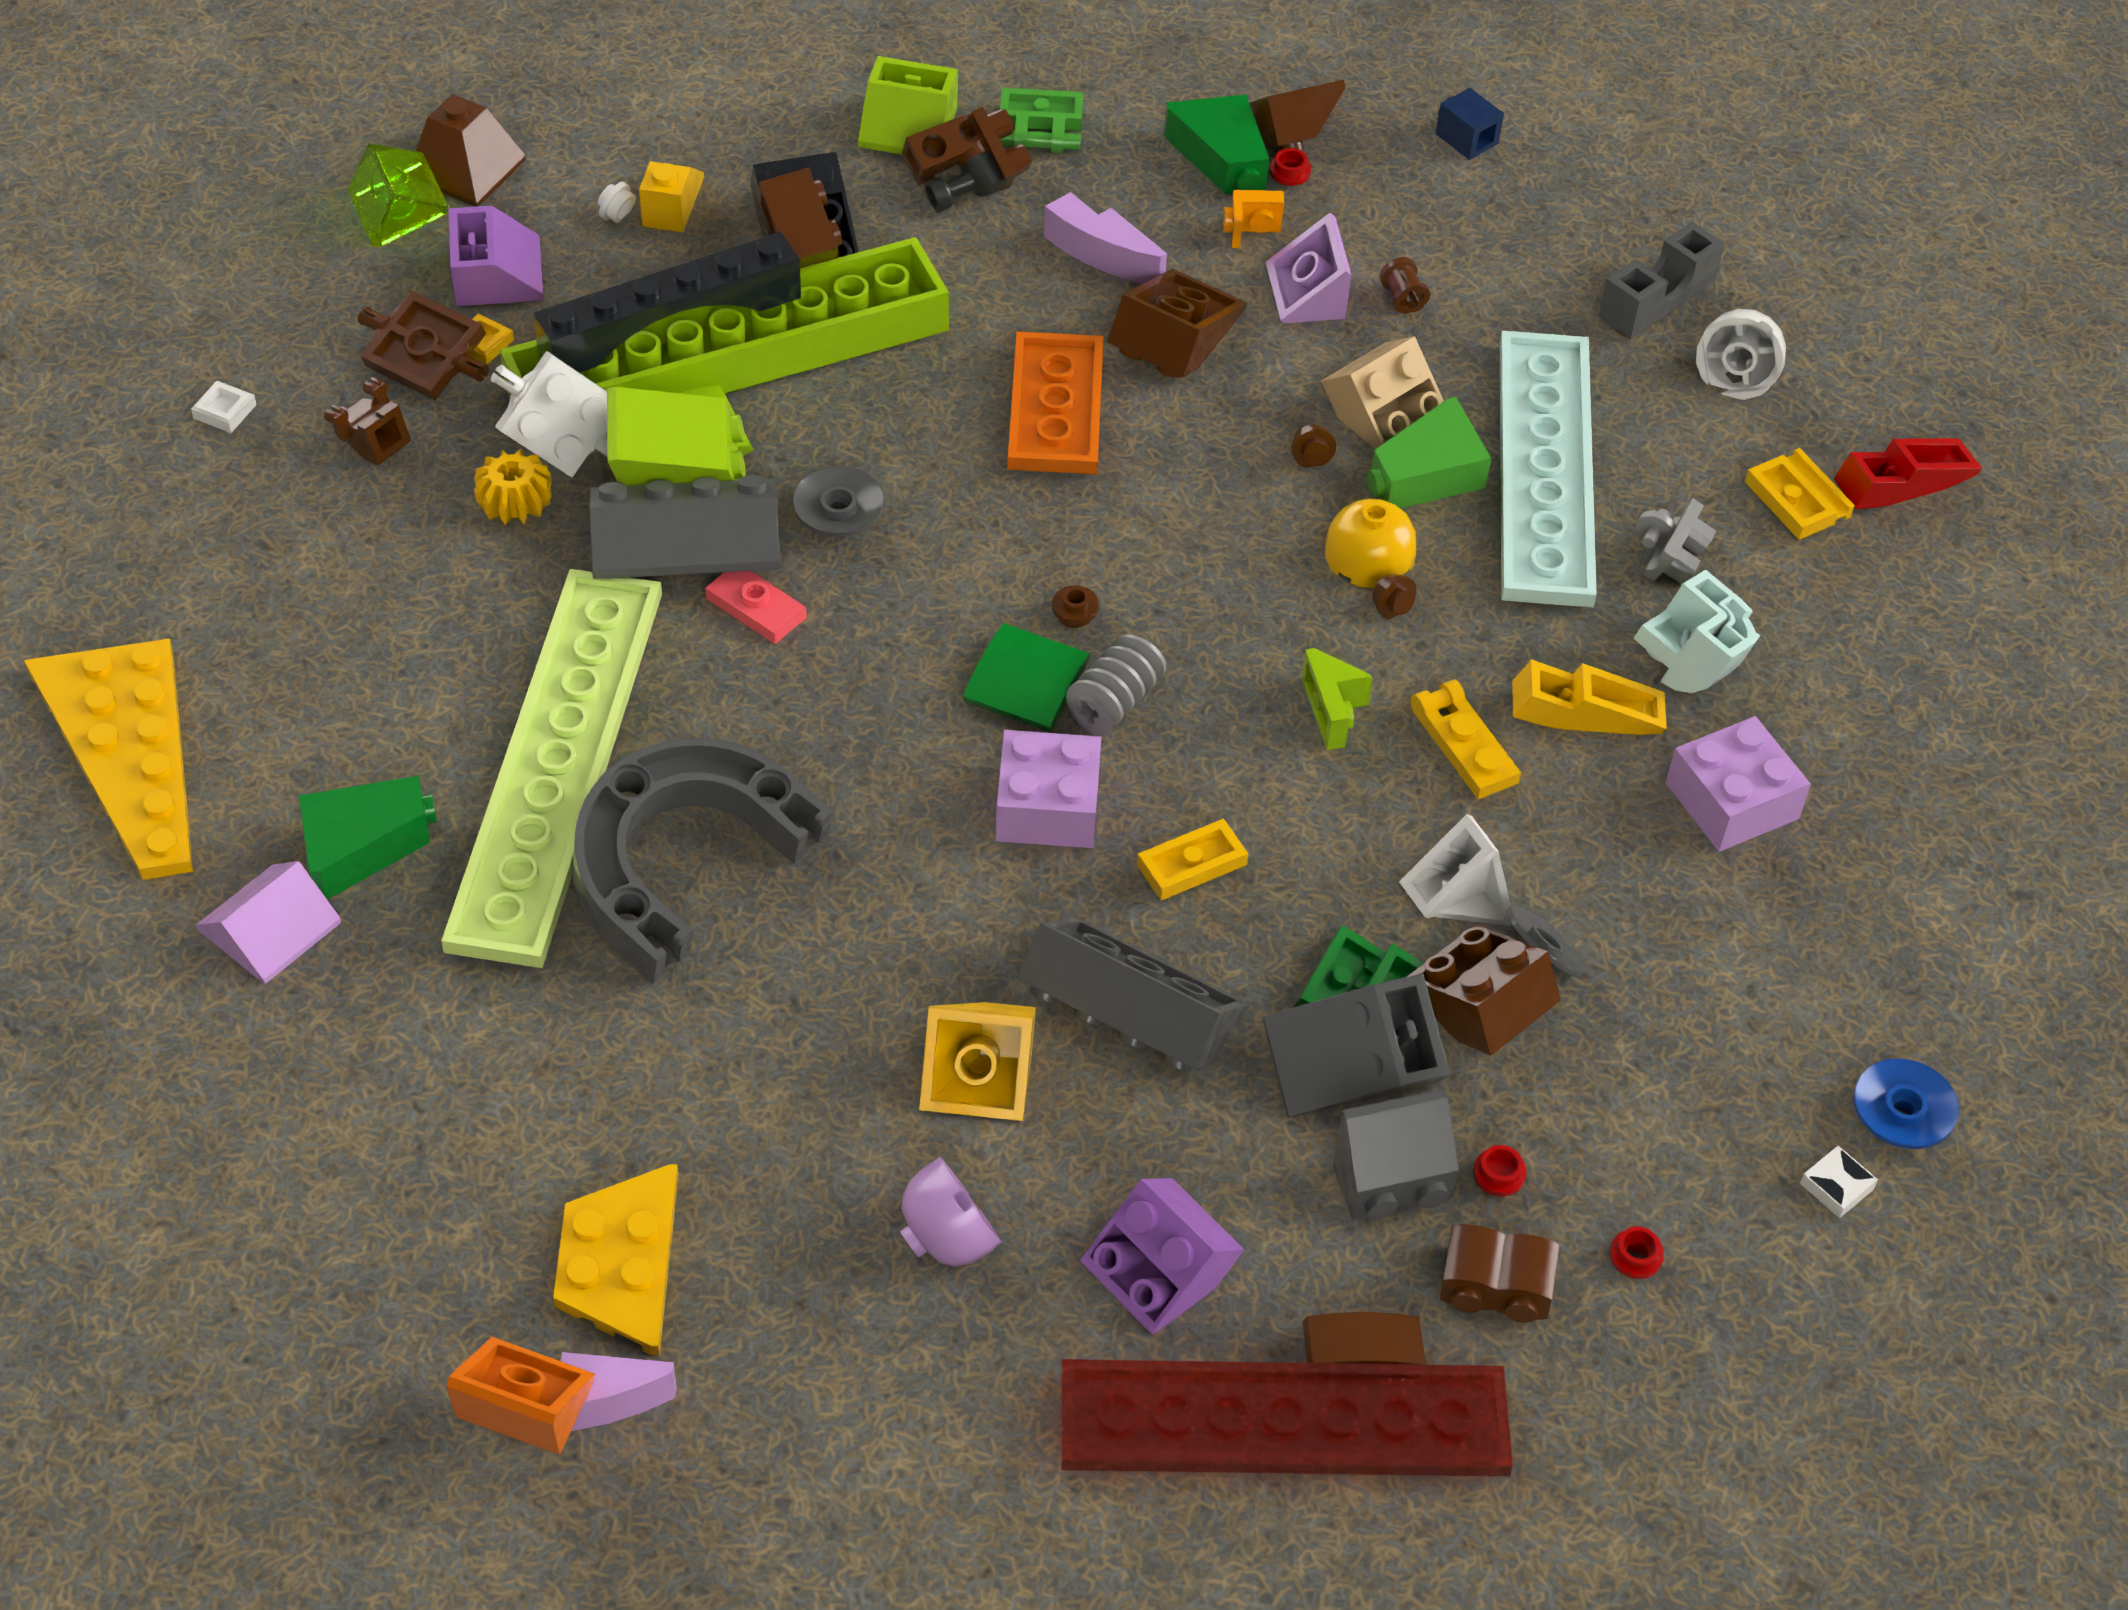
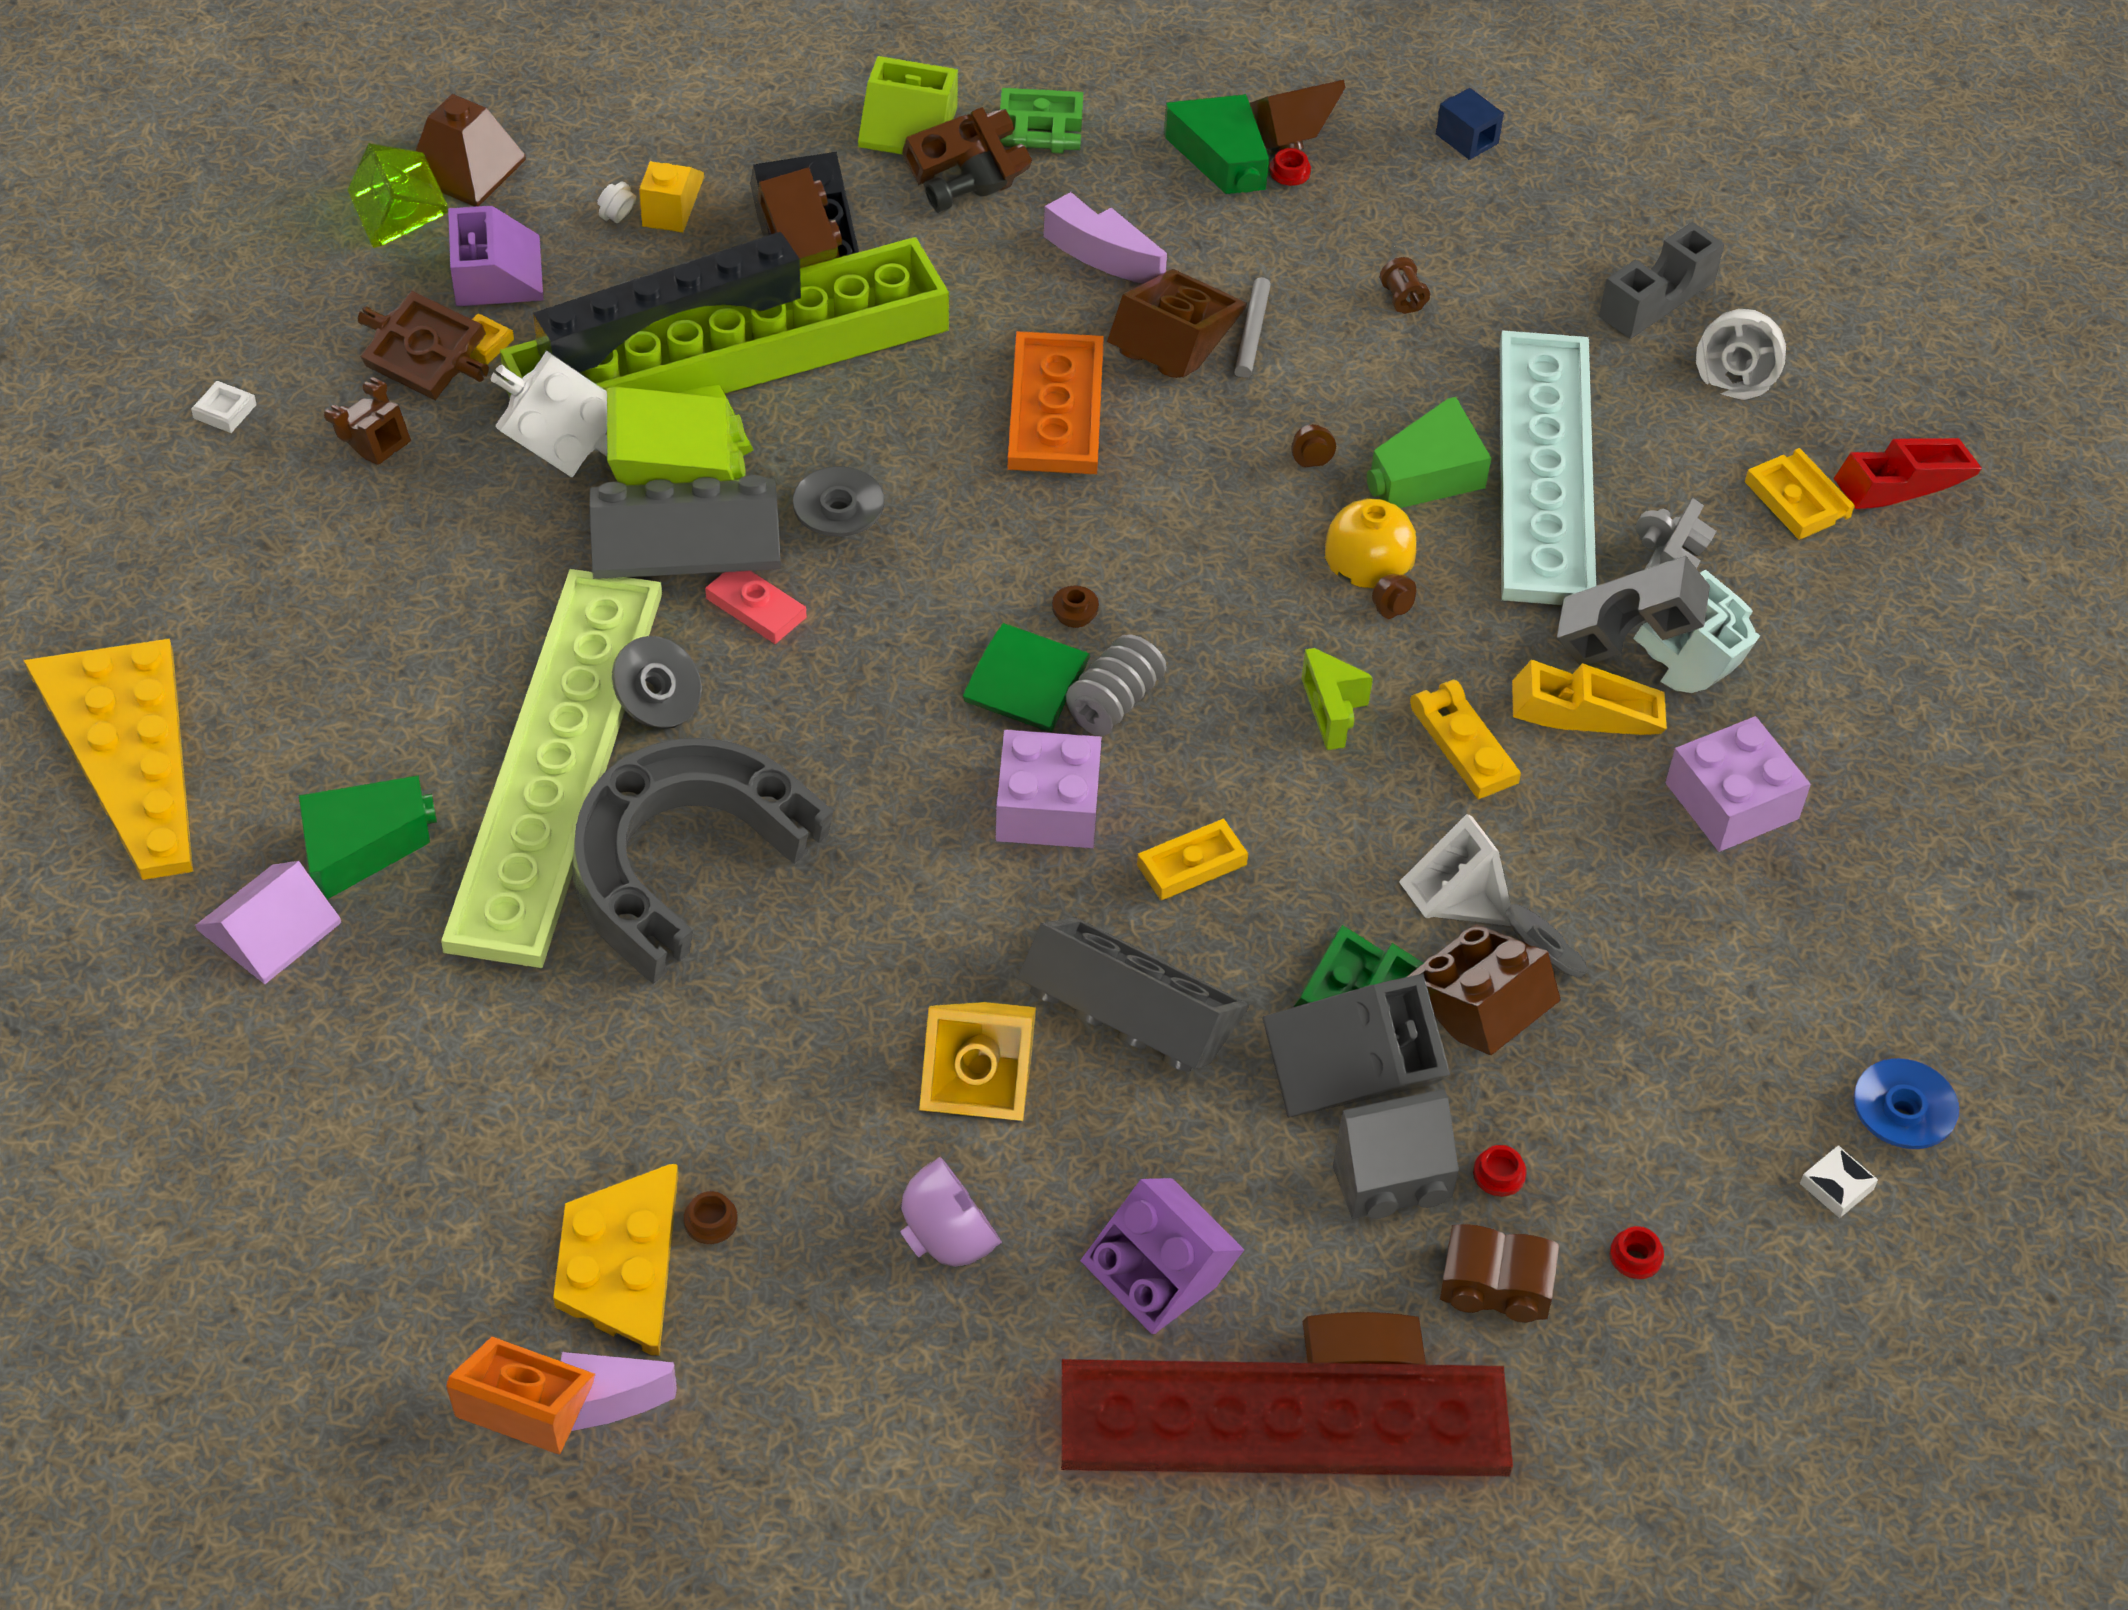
(513, 486): yellow gear -> none
(668, 670): none -> dark grey dish
(710, 1218): none -> reddish brown plate
(1252, 327): none -> light grey bar
(1253, 212): light orange bracket -> none
(1312, 275): lavender slope -> none
(1383, 390): tan slope -> none
(1599, 618): none -> dark grey arch

